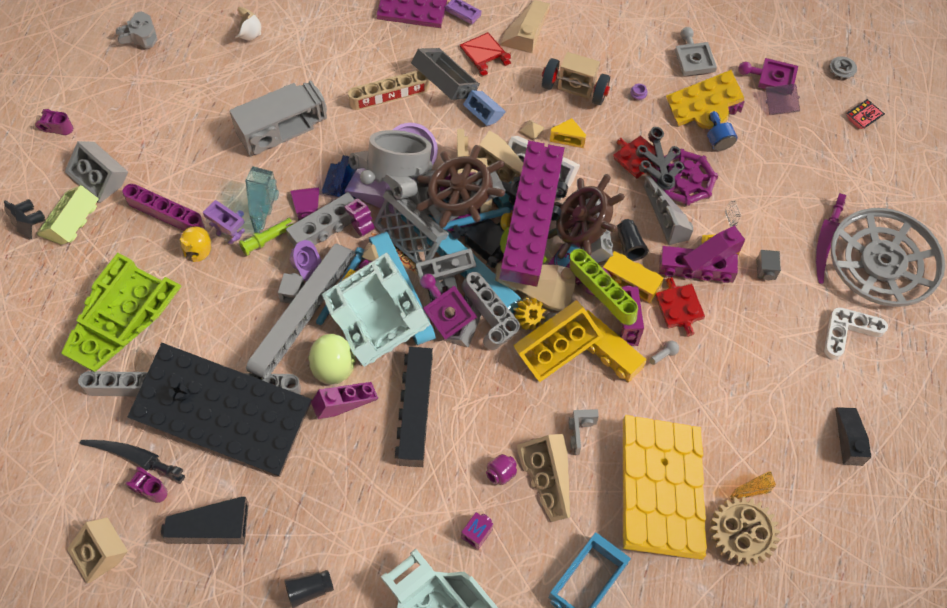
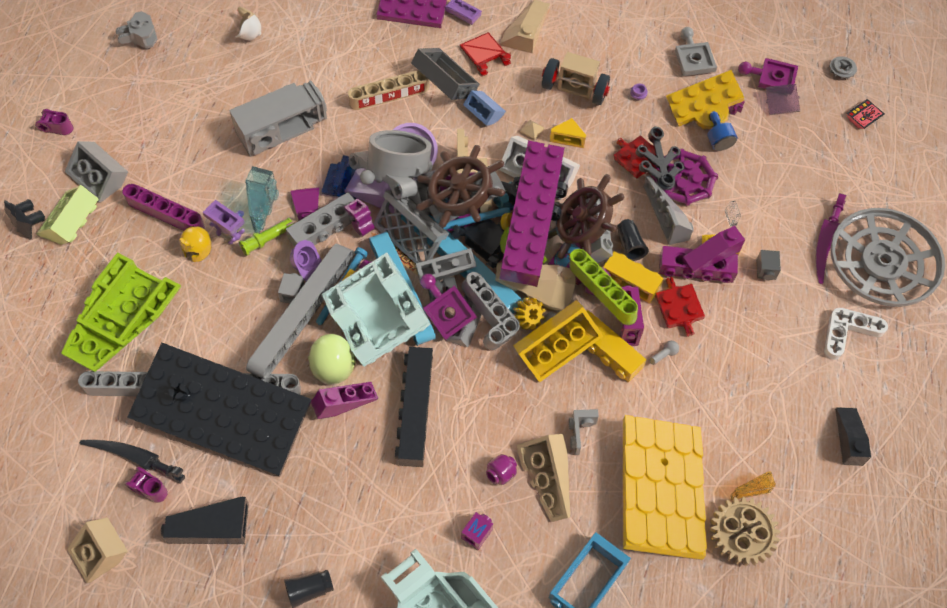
(370, 252): tan slope -> none
(497, 149): tan wedge -> none

